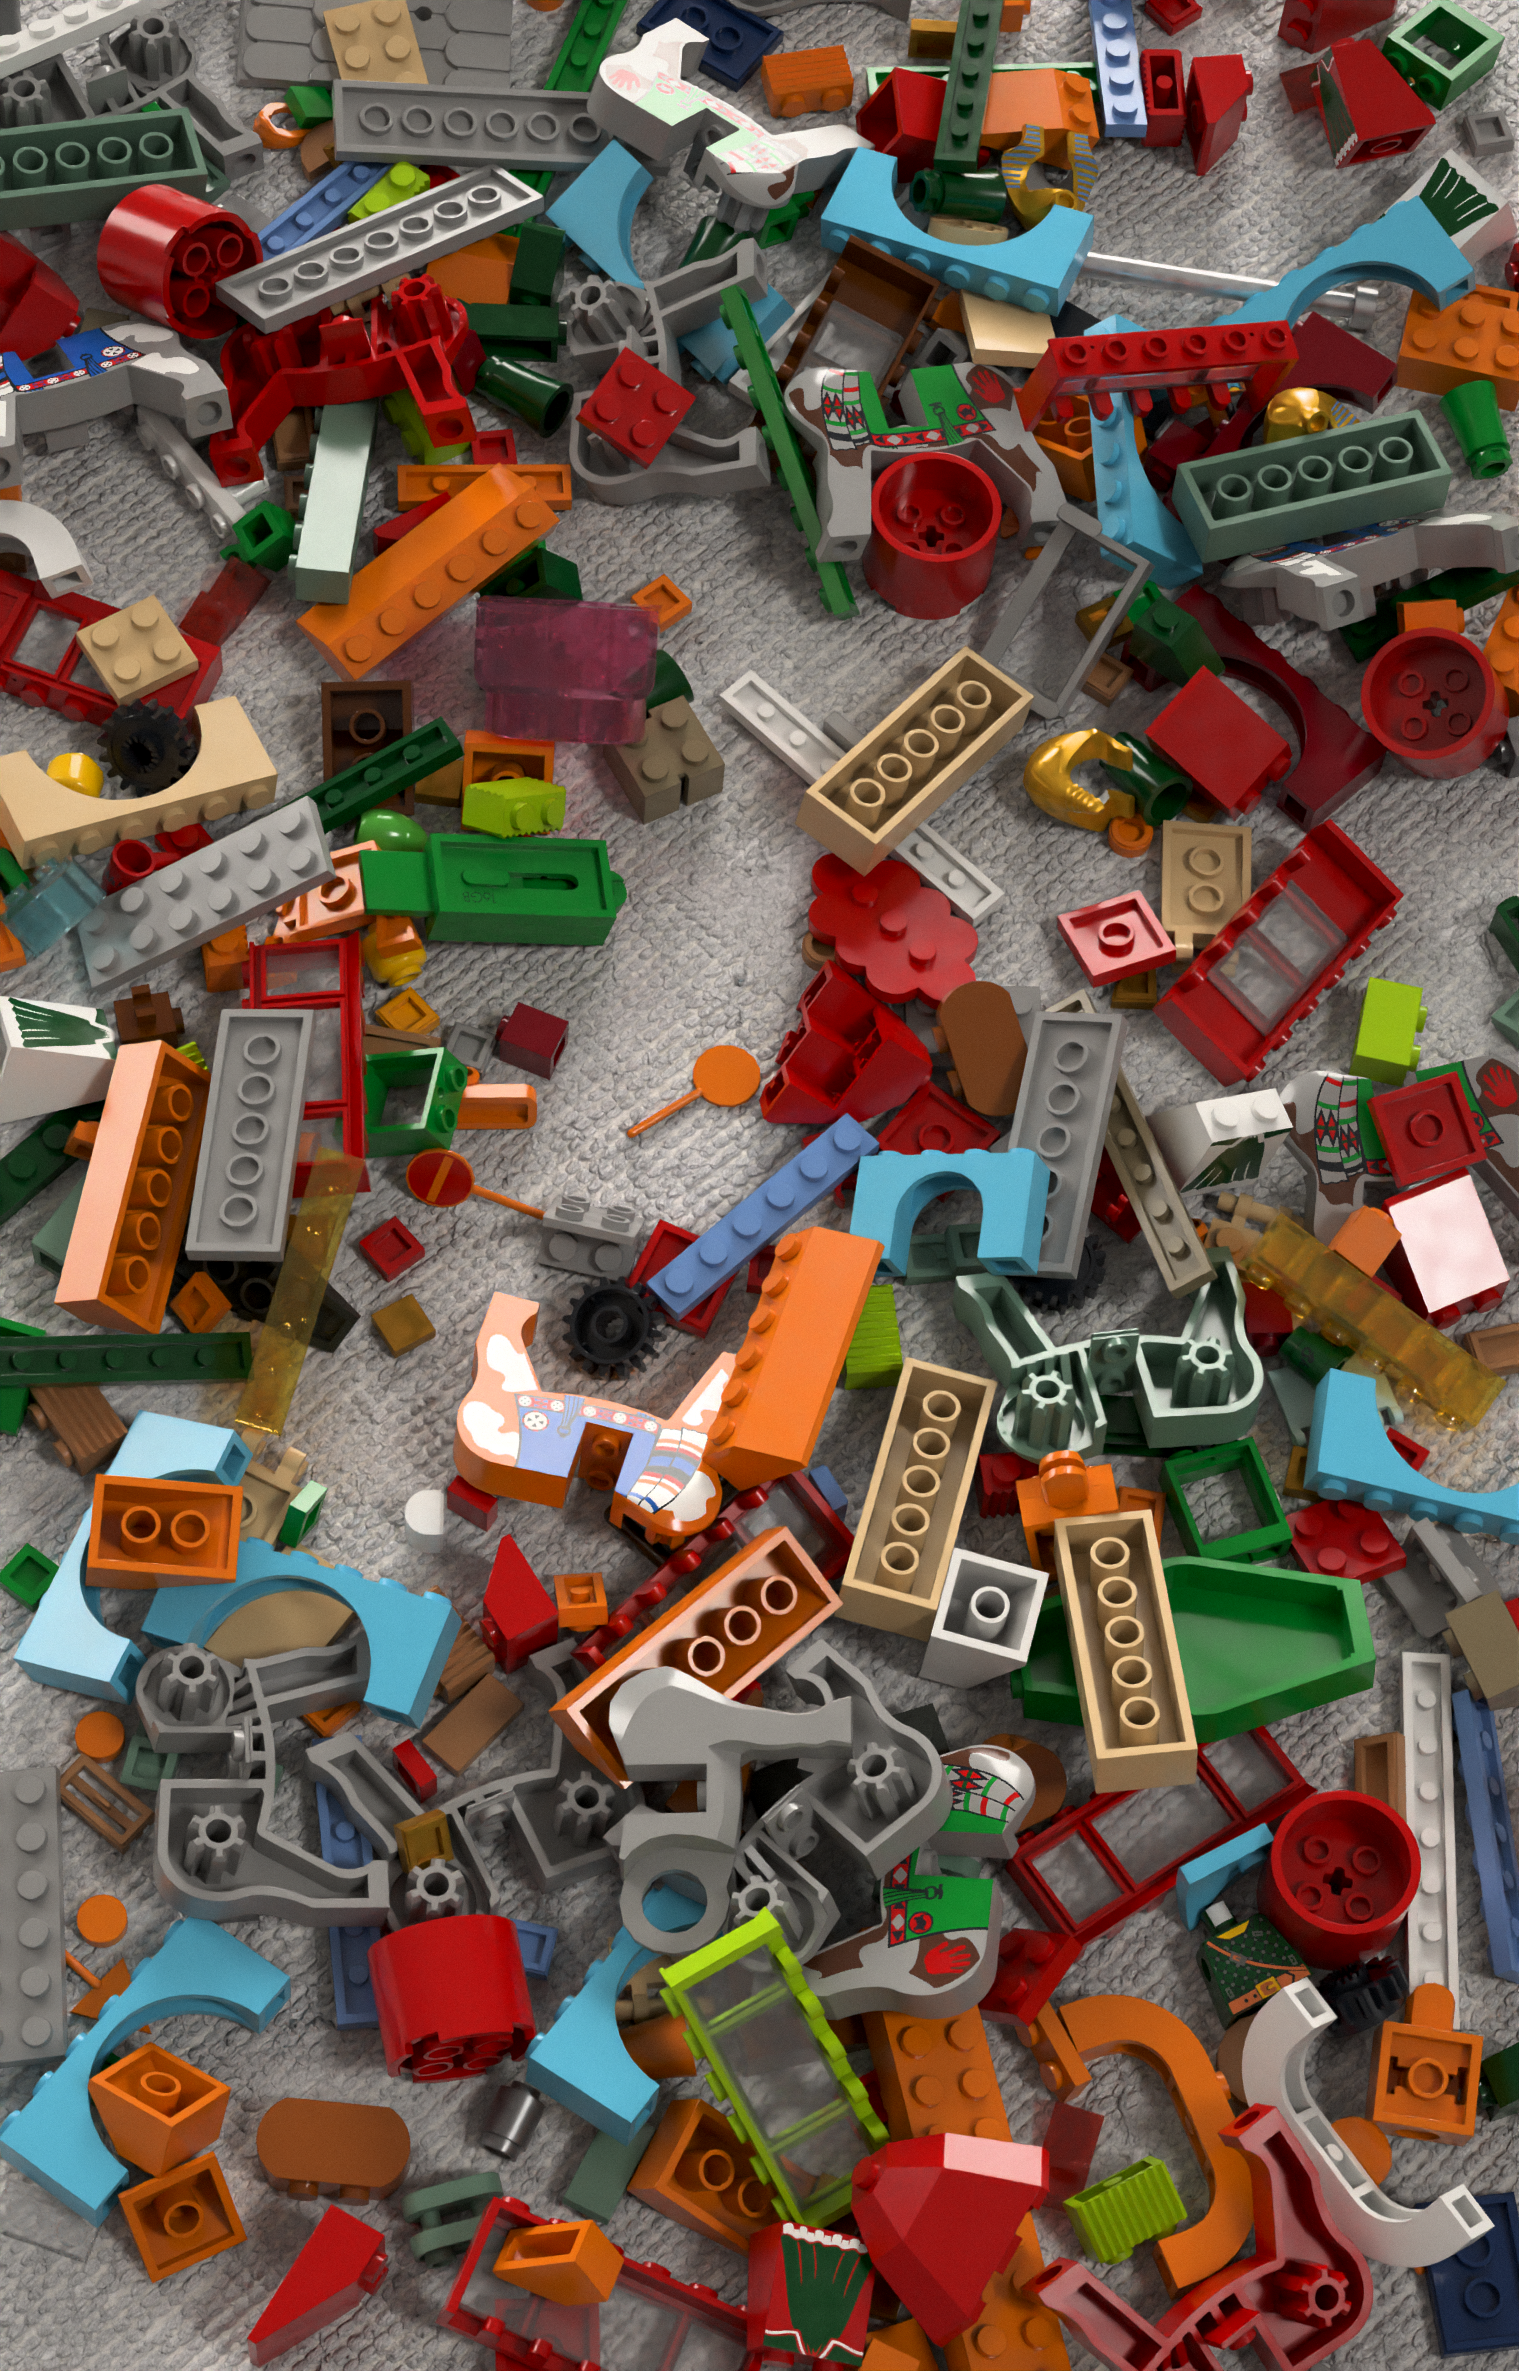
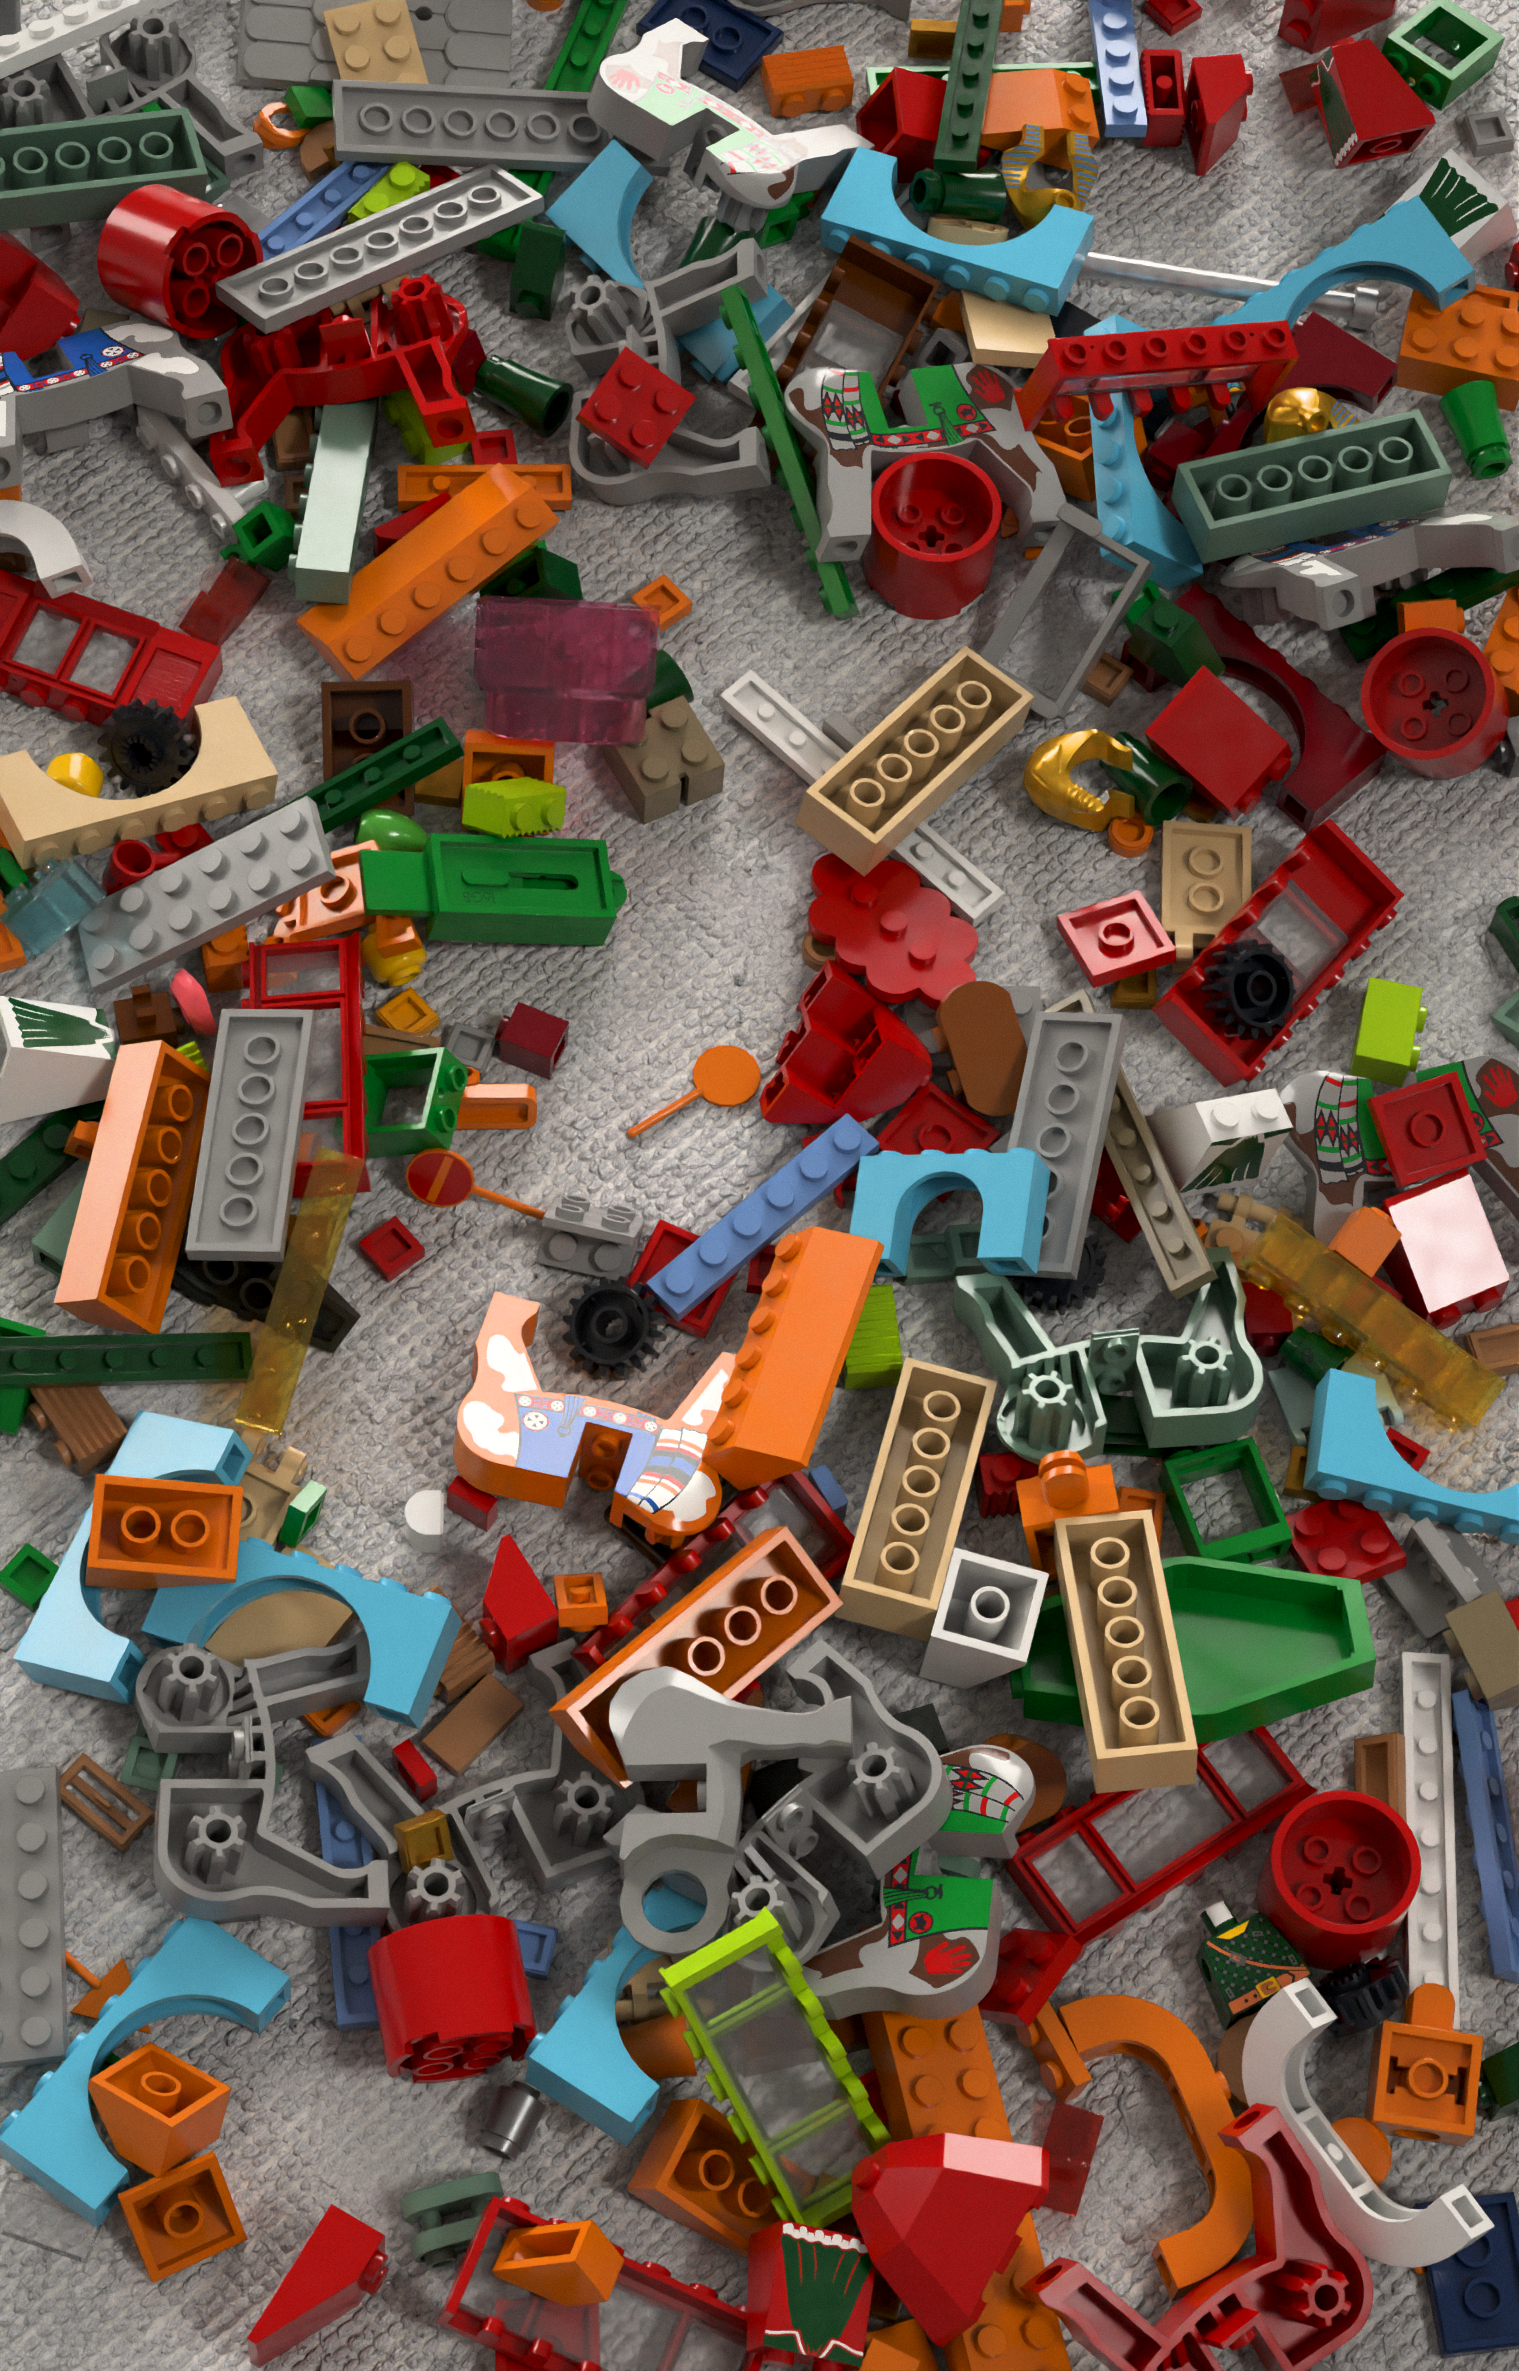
(100, 1736): orange tile -> none
(102, 1921): orange tile -> none
(137, 650): tan plate -> none
(193, 1003): none -> coral piece
(200, 1304): orange tile -> none
(333, 2150): dark orange brick -> none
(403, 1325): pearl gold tile -> none
(478, 271): orange slope -> none
(518, 331): dark green window -> none
(606, 2174): sand green slope -> none
(1091, 618): pearl gold tile -> none
(1125, 2211): lime brick -> none
(1213, 1873): medium azure plate -> none
(1249, 989): none -> black gear

